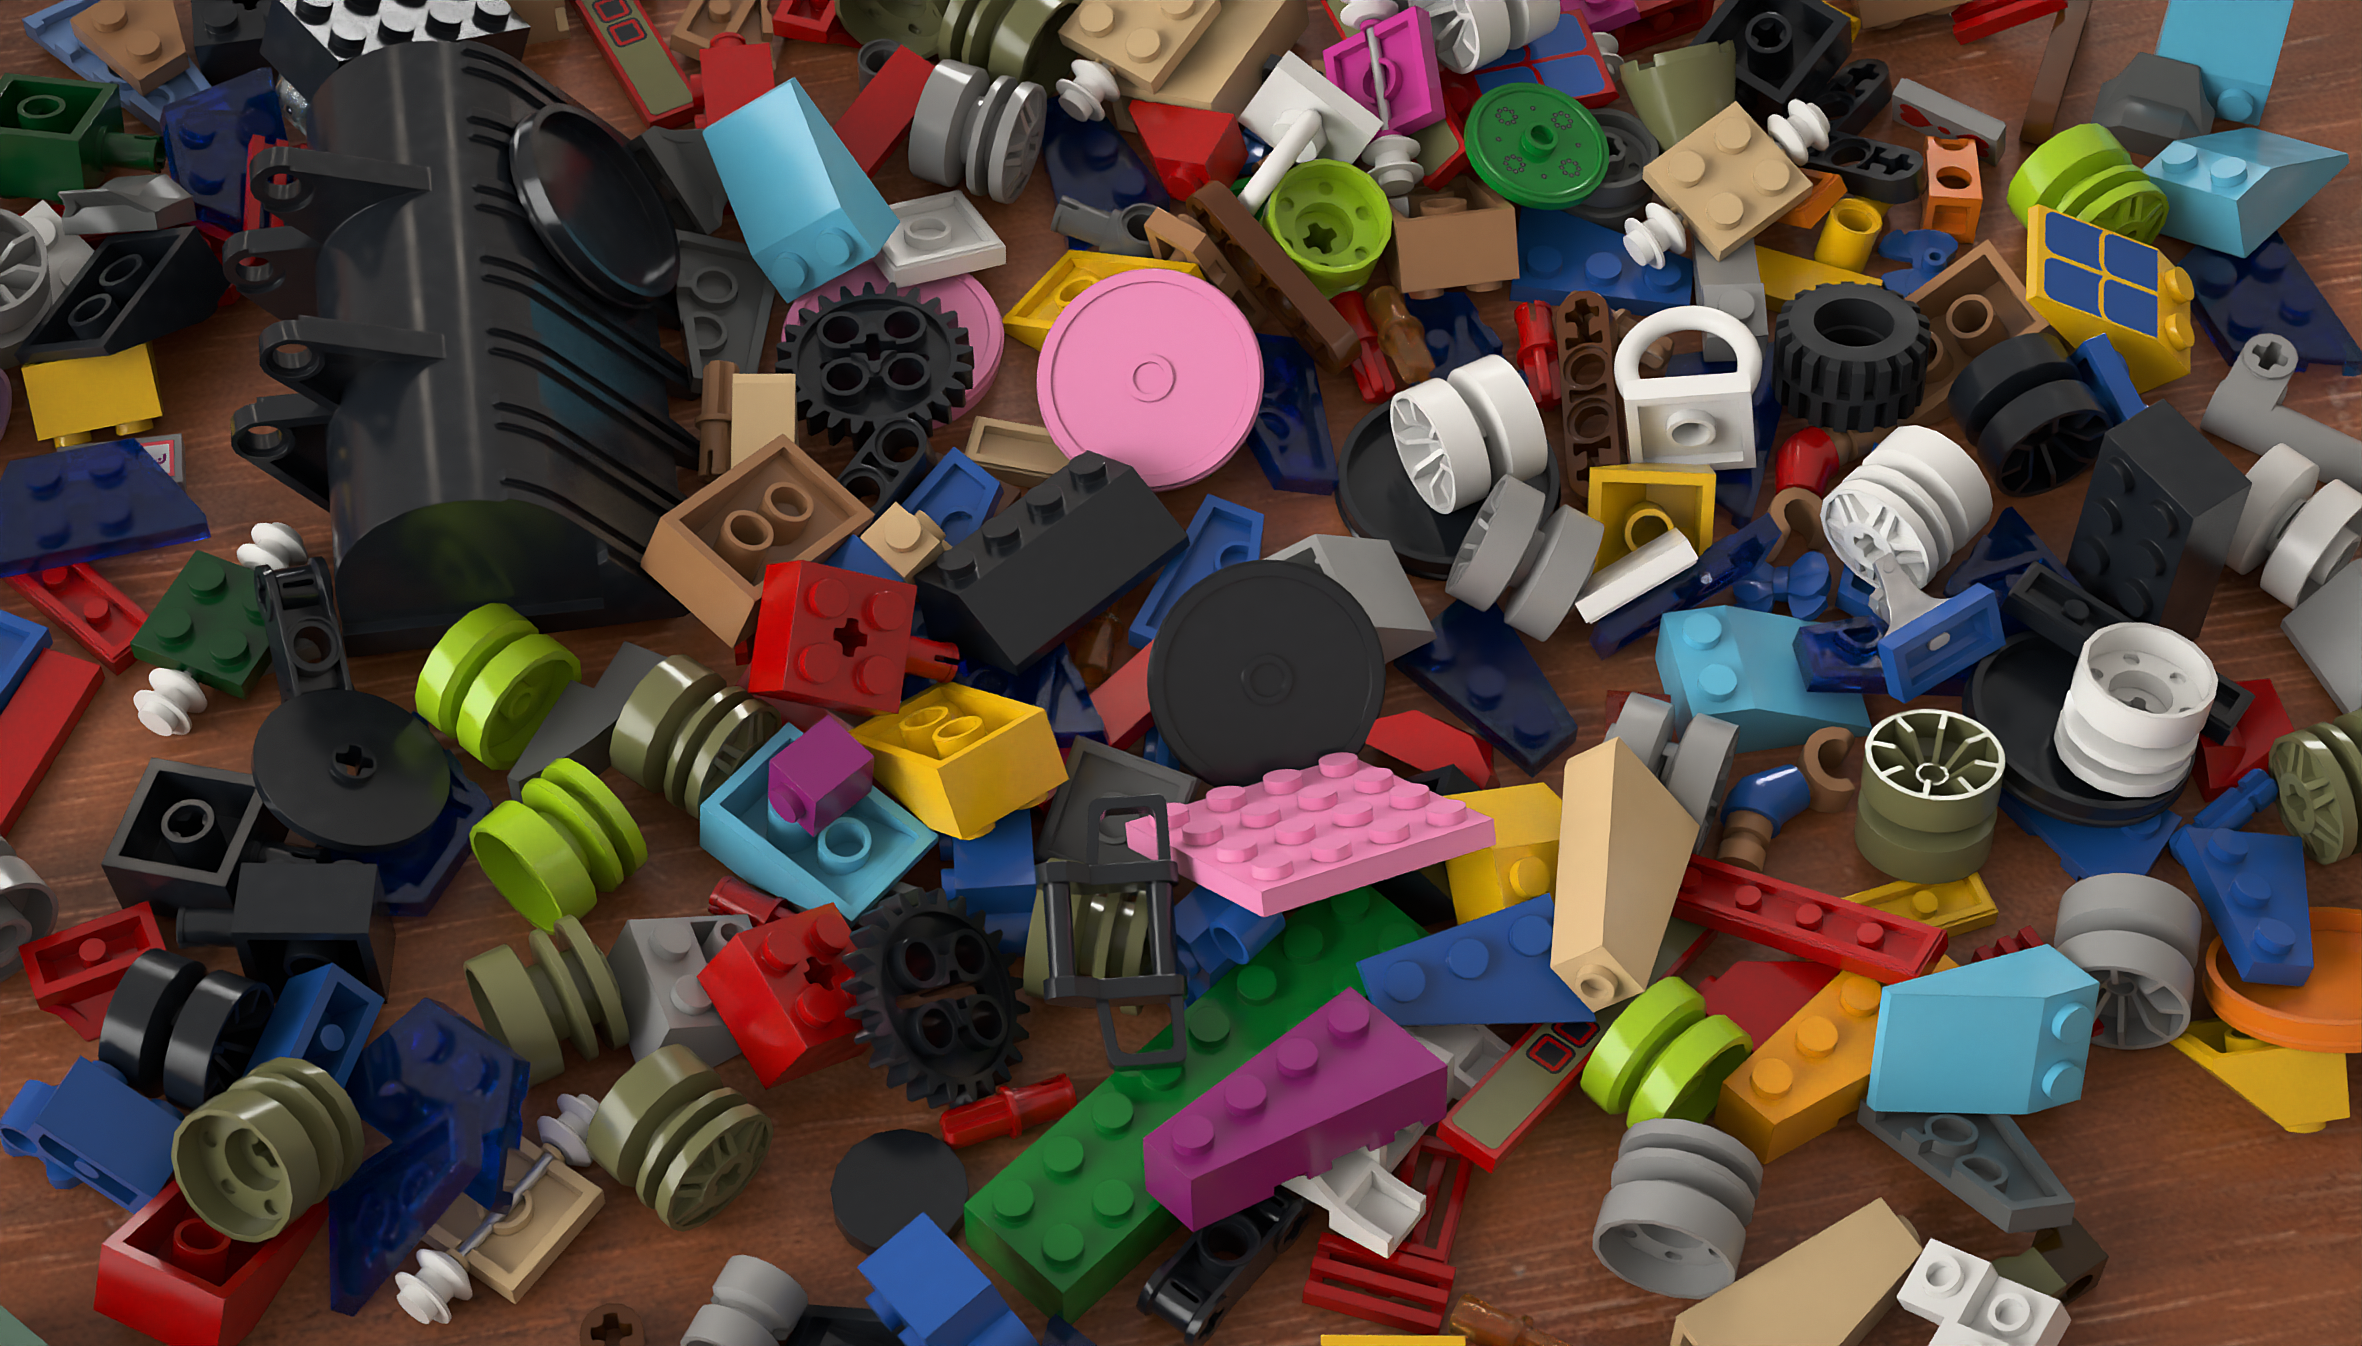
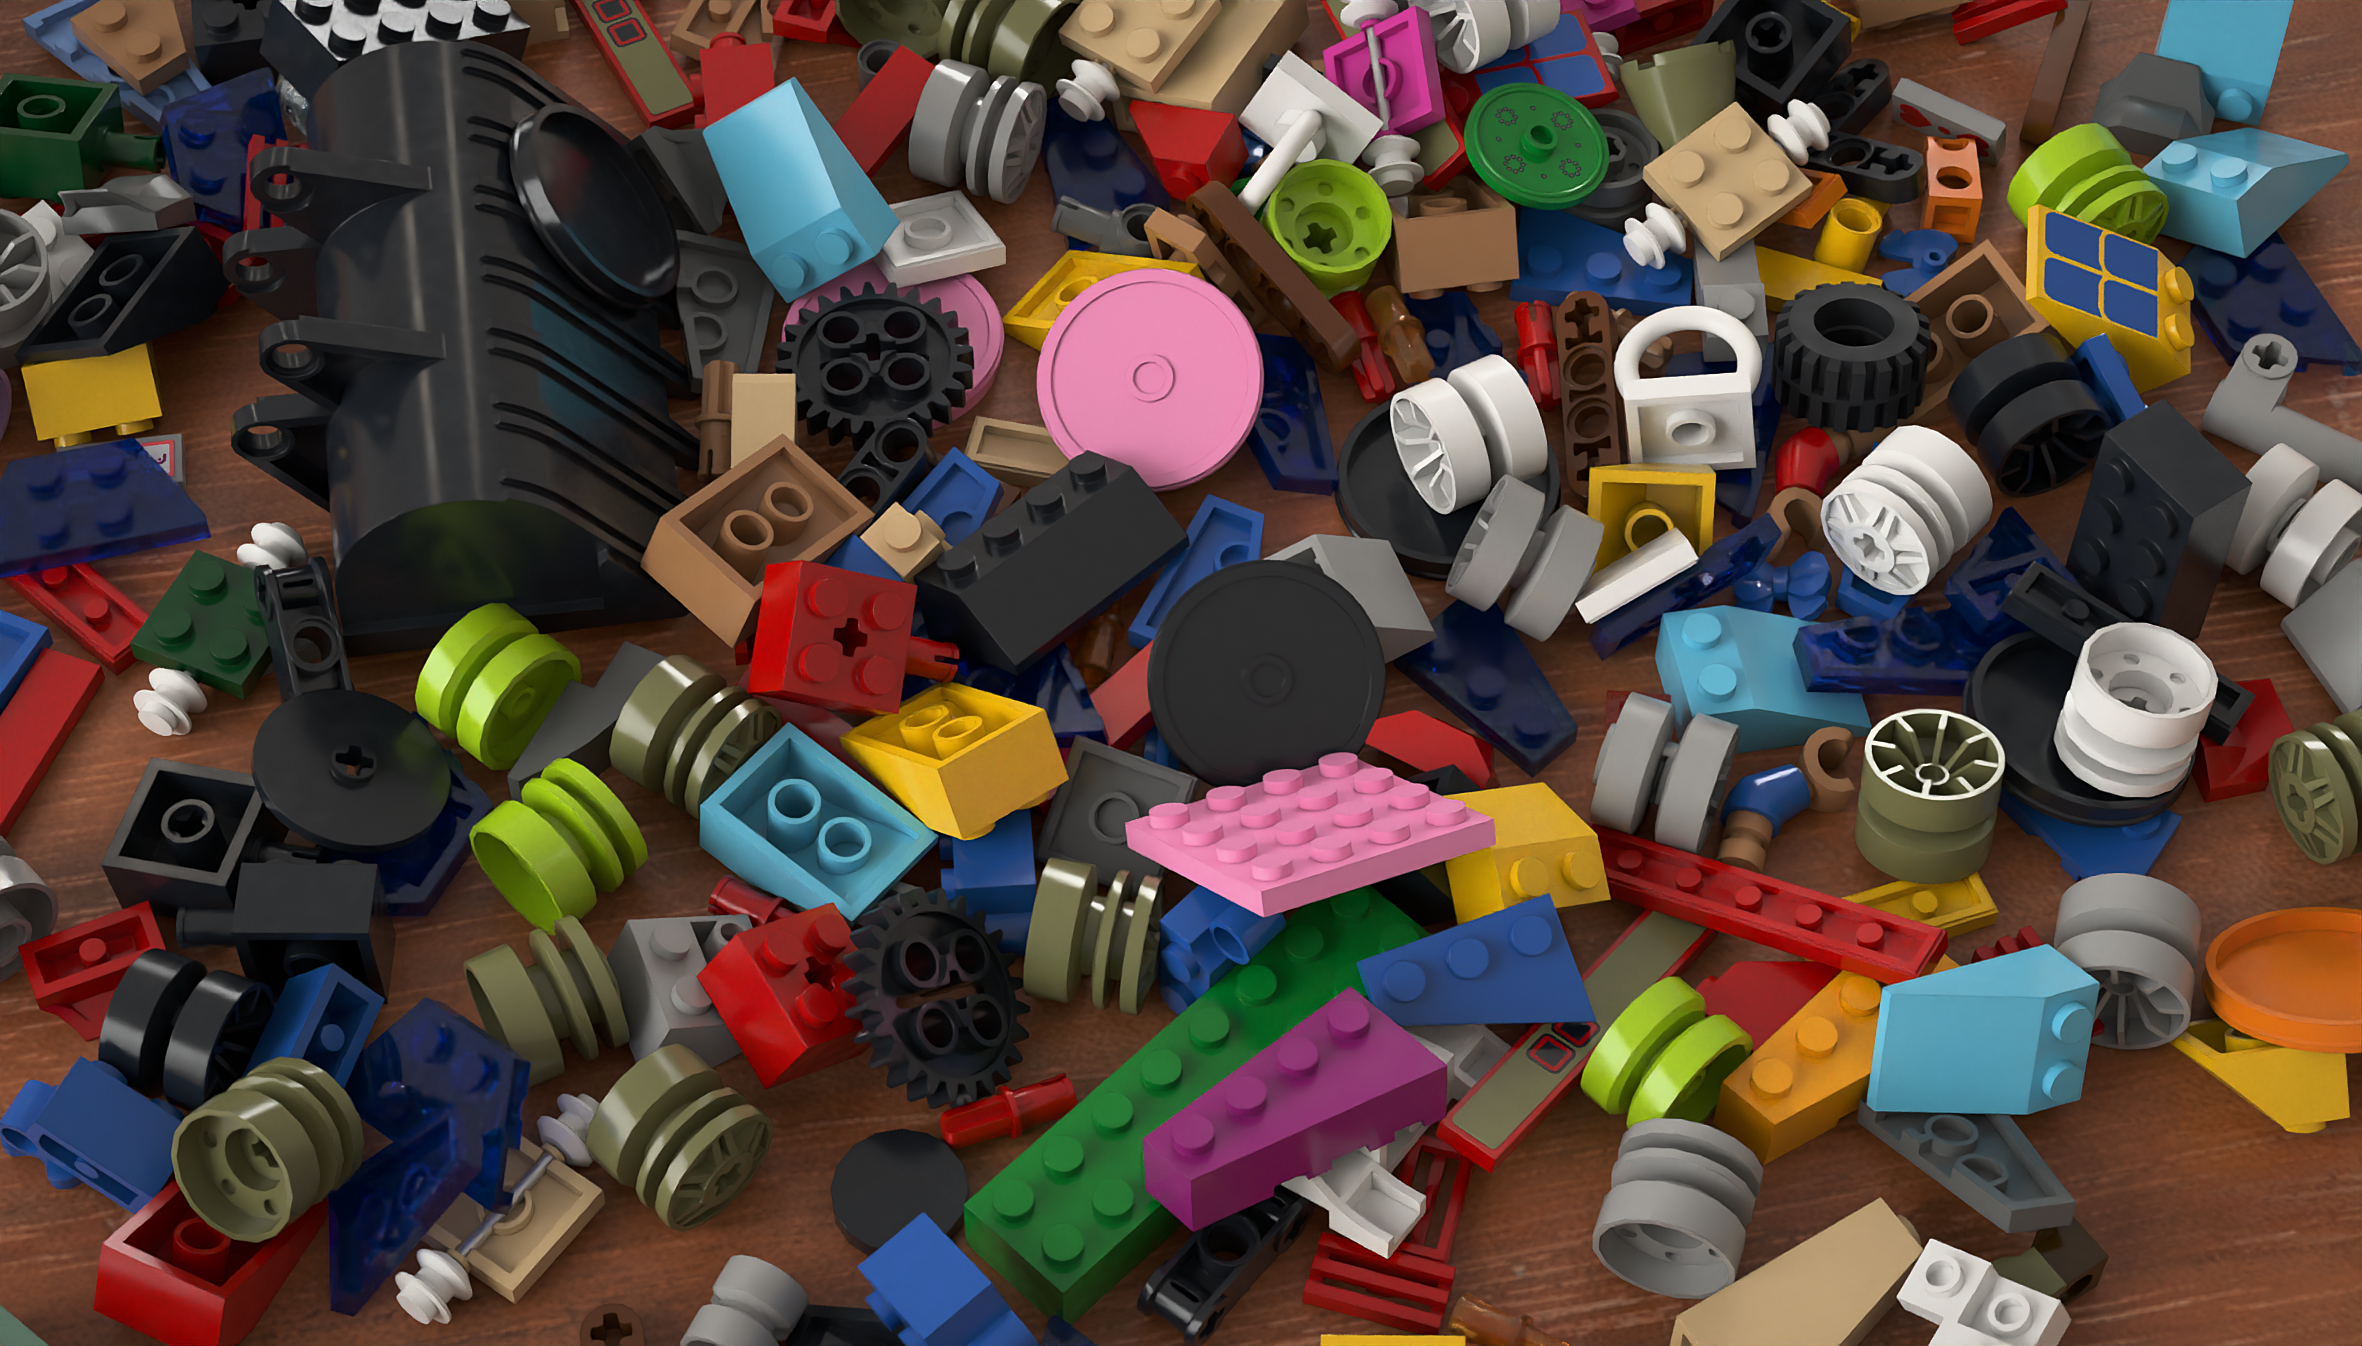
(819, 776): magenta brick -> none
(1155, 877): black bar -> none
(1616, 873): tan slope -> none
(1930, 635): blue piece -> none
(2233, 807): blue axle -> none
(2255, 900): blue wing -> none

